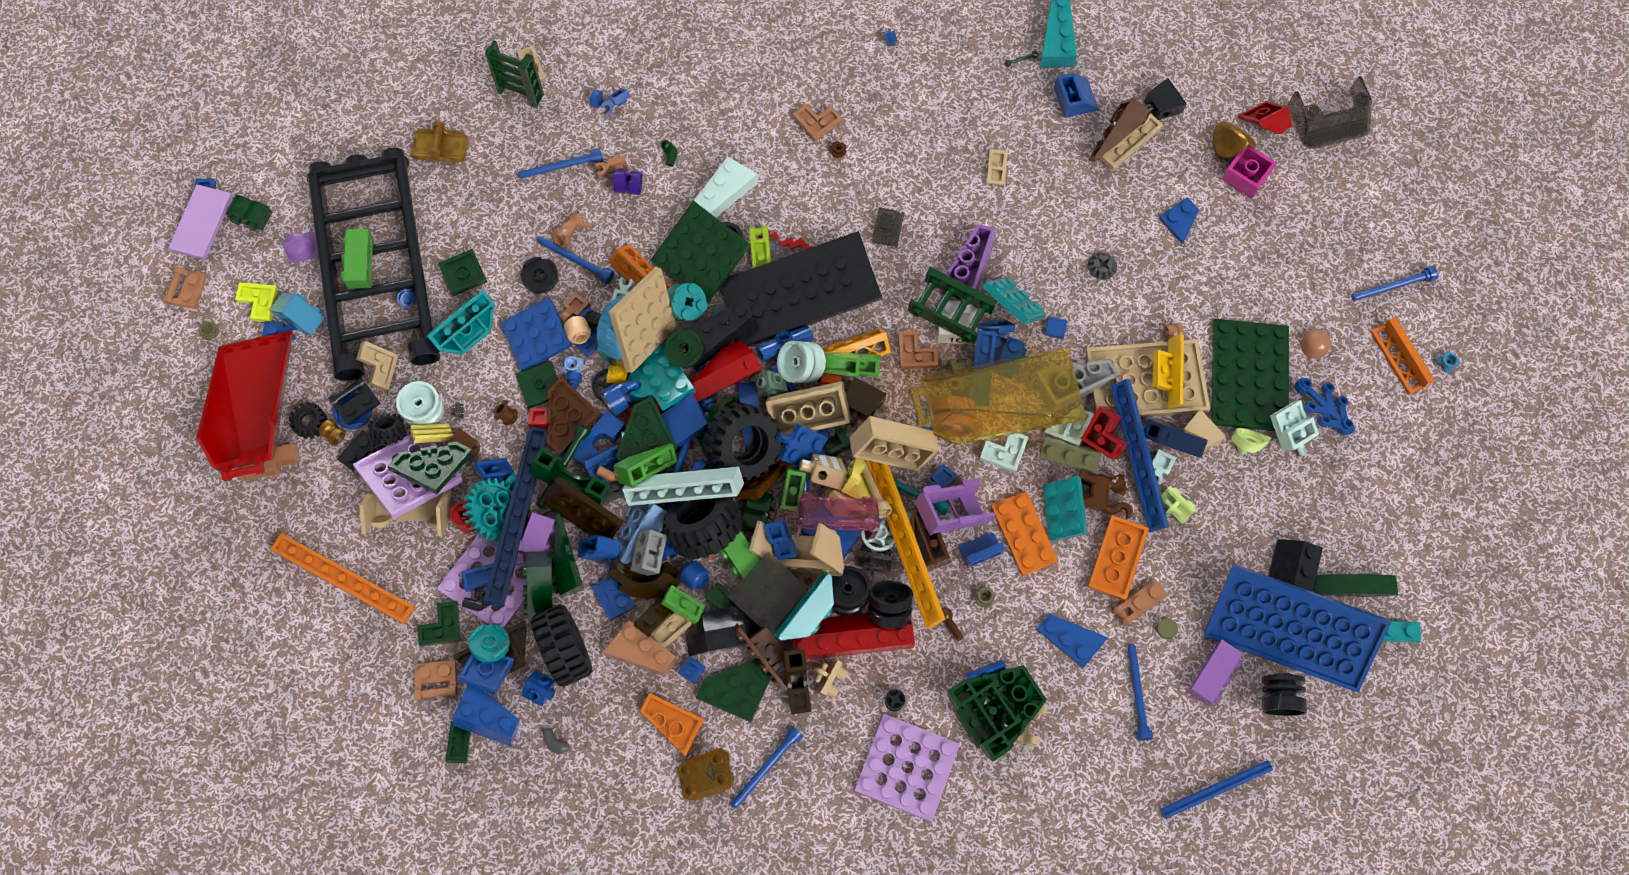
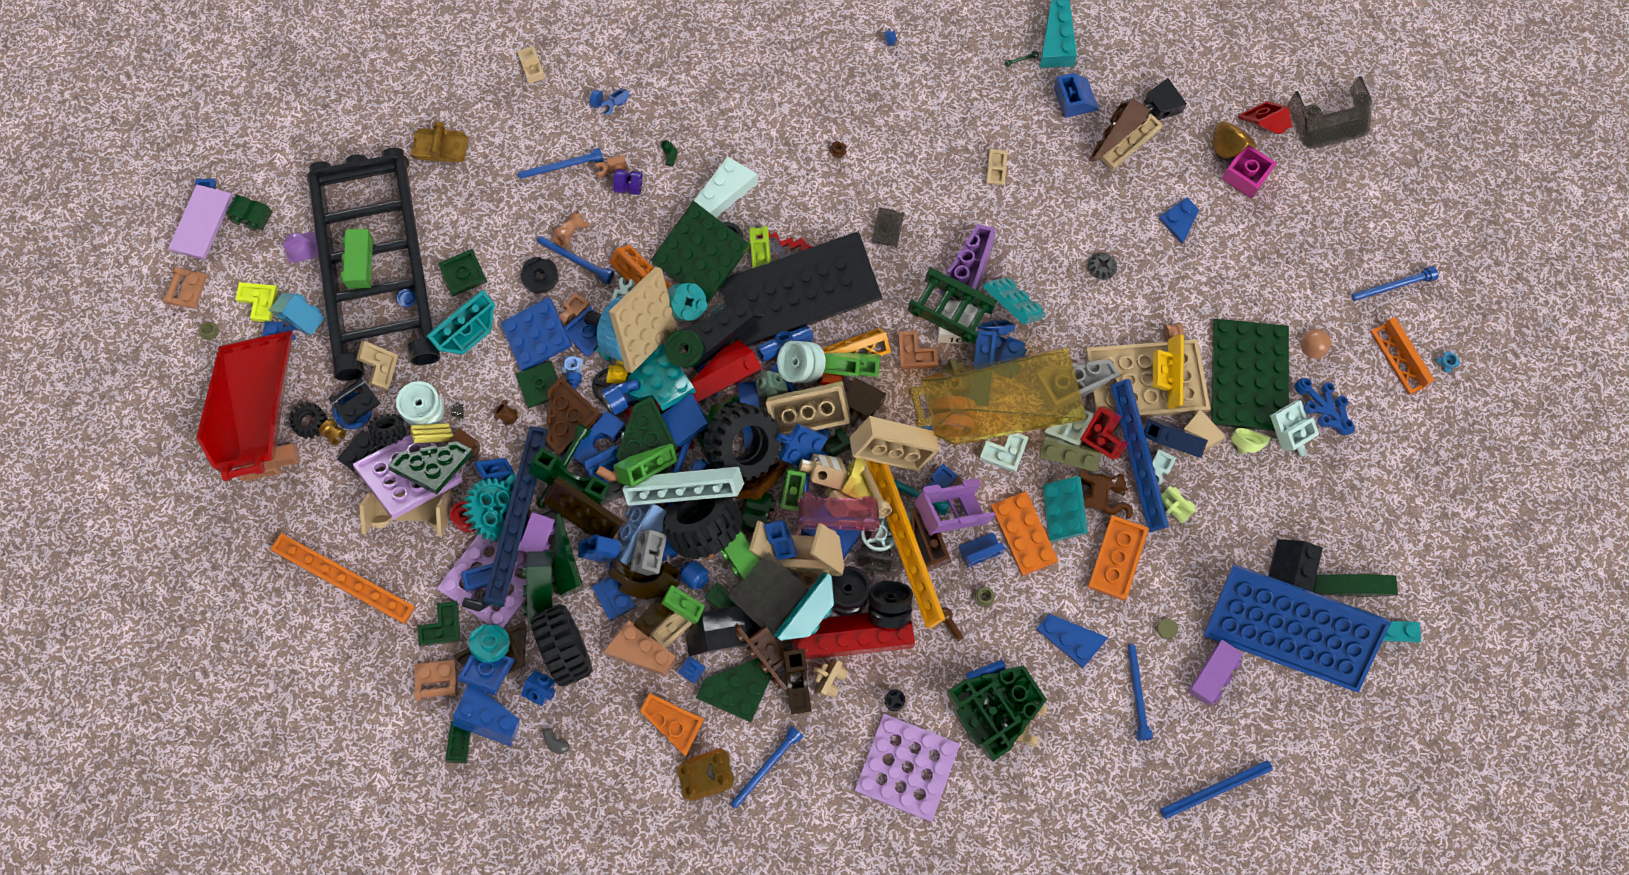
(526, 70): dark green fence -> none
(538, 417): red plate -> none
(577, 329): light nougat head -> none
(706, 404): blue plate -> none
(816, 125): nougat plate -> none
(1056, 328): blue tile -> none
(1140, 602): nougat plate -> none
(1284, 692): black wheel -> none

